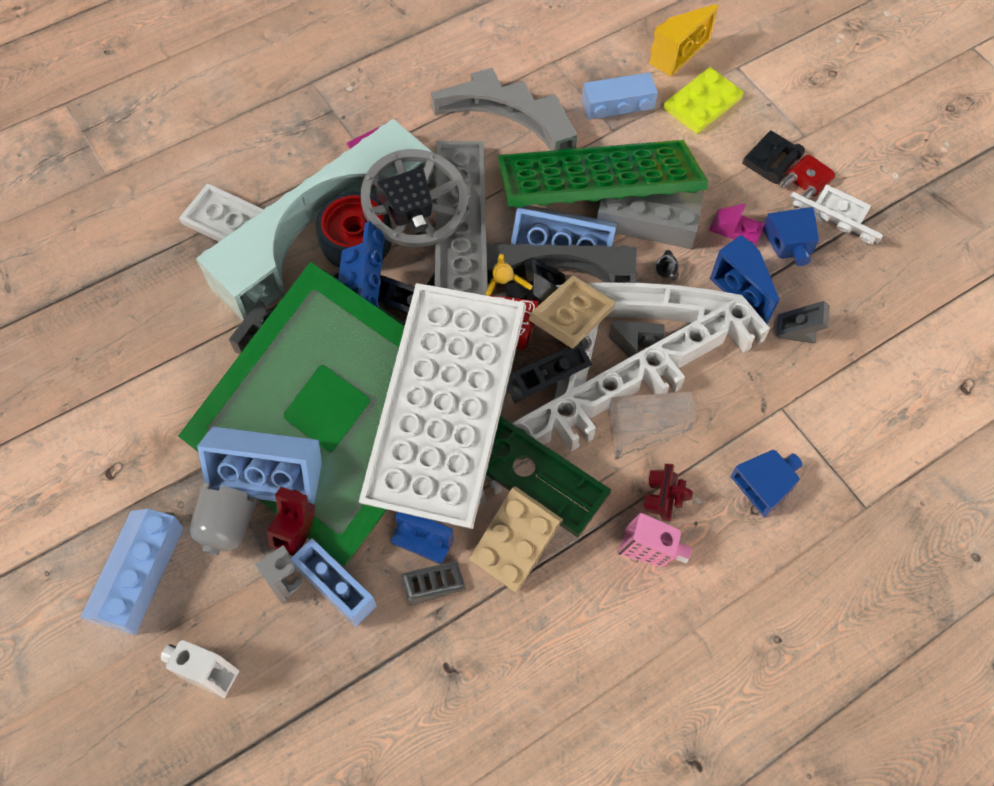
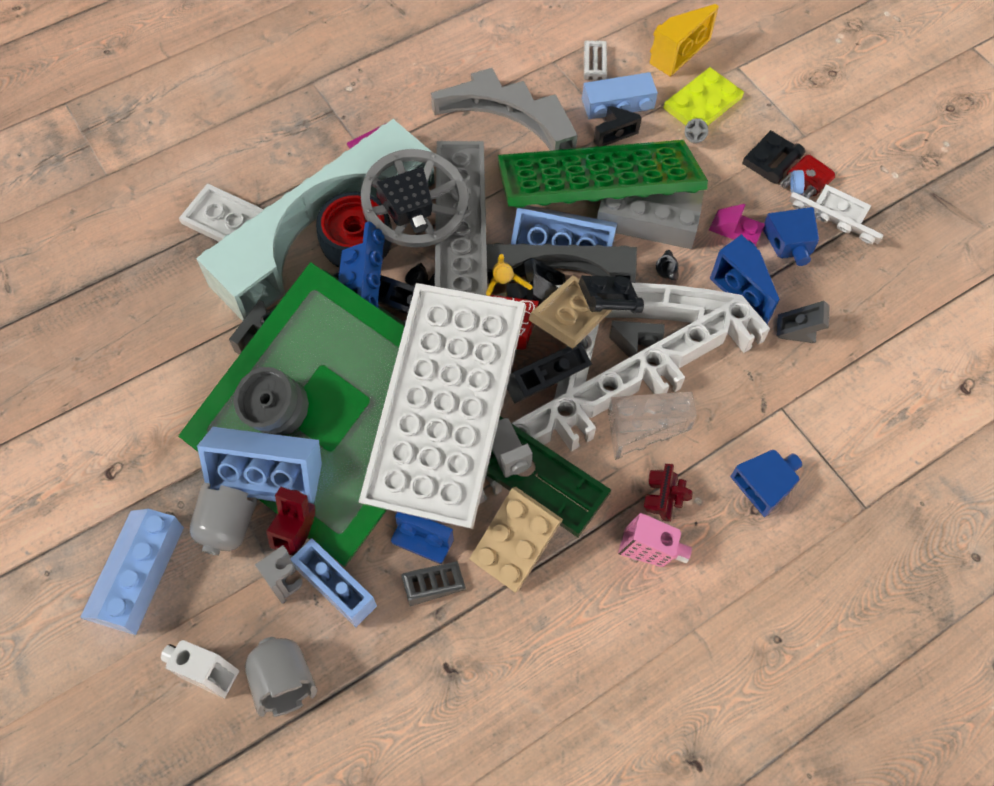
(271, 401): none -> dark grey wheel
(278, 676): none -> light grey cylinder
(417, 275): none -> black piece
(509, 452): none -> light grey bracket
(595, 73): none -> white tile
(610, 293): none -> black plate
(618, 126): none -> black slope
(699, 130): none -> light grey wheel
(797, 182): none -> light blue tile

